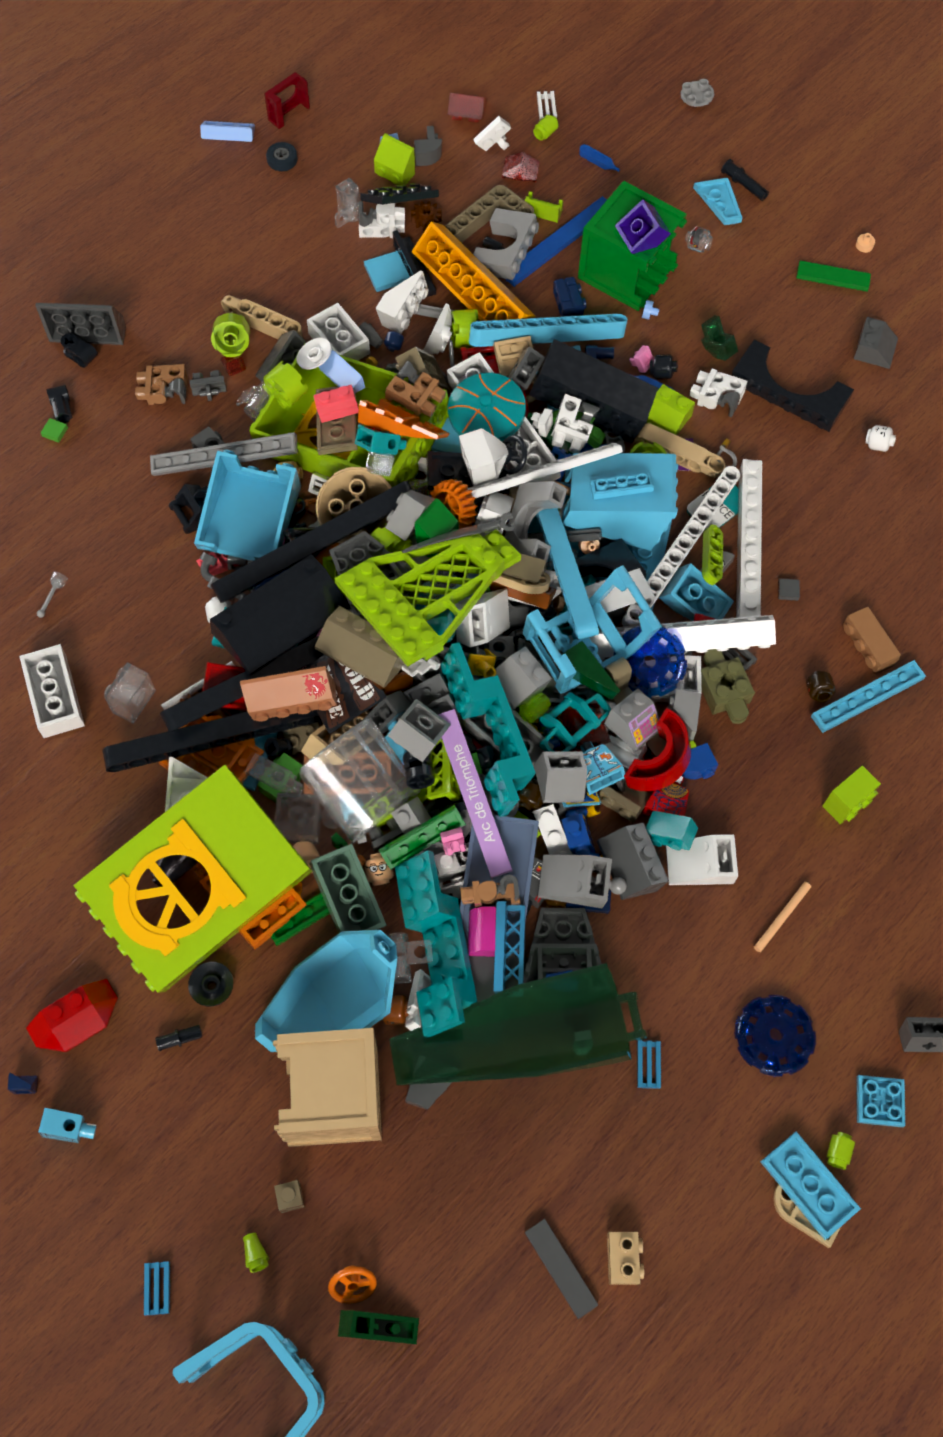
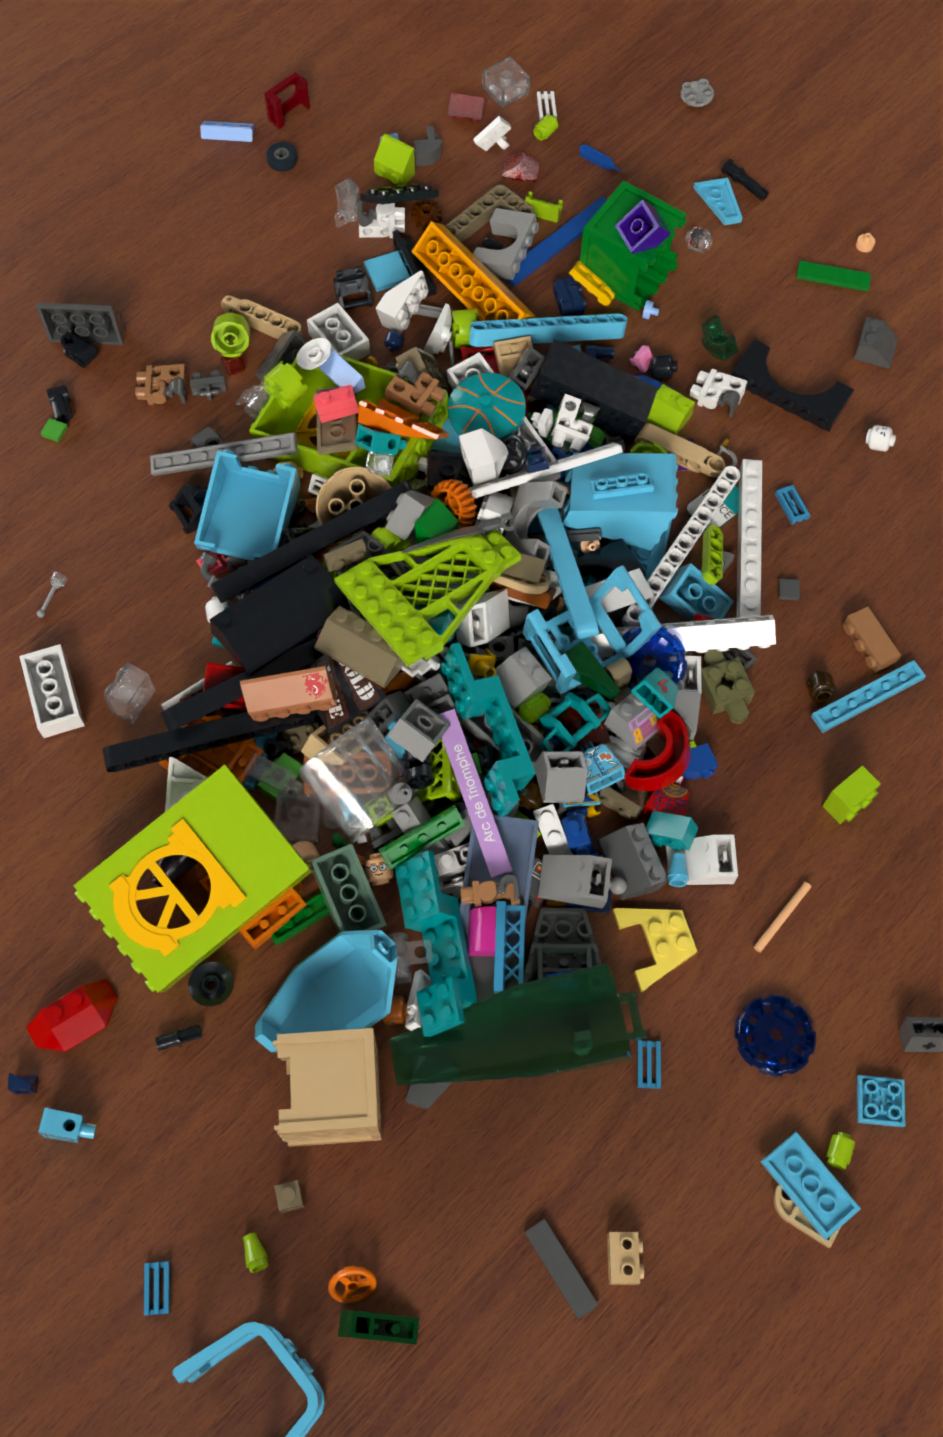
(345, 555): none -> dark tan plate
(351, 282): none -> black piece
(374, 338): dark grey cone -> none
(400, 793): none -> light grey tile
(453, 841): bright pink tile -> none
(506, 82): none -> clear brick
(537, 459): none -> dark blue plate
(592, 283): none -> yellow hinge
(657, 692): none -> teal torso
(666, 937): none -> light yellow wing
(678, 871): none -> medium azure cone
(792, 509): none -> dark azure tile

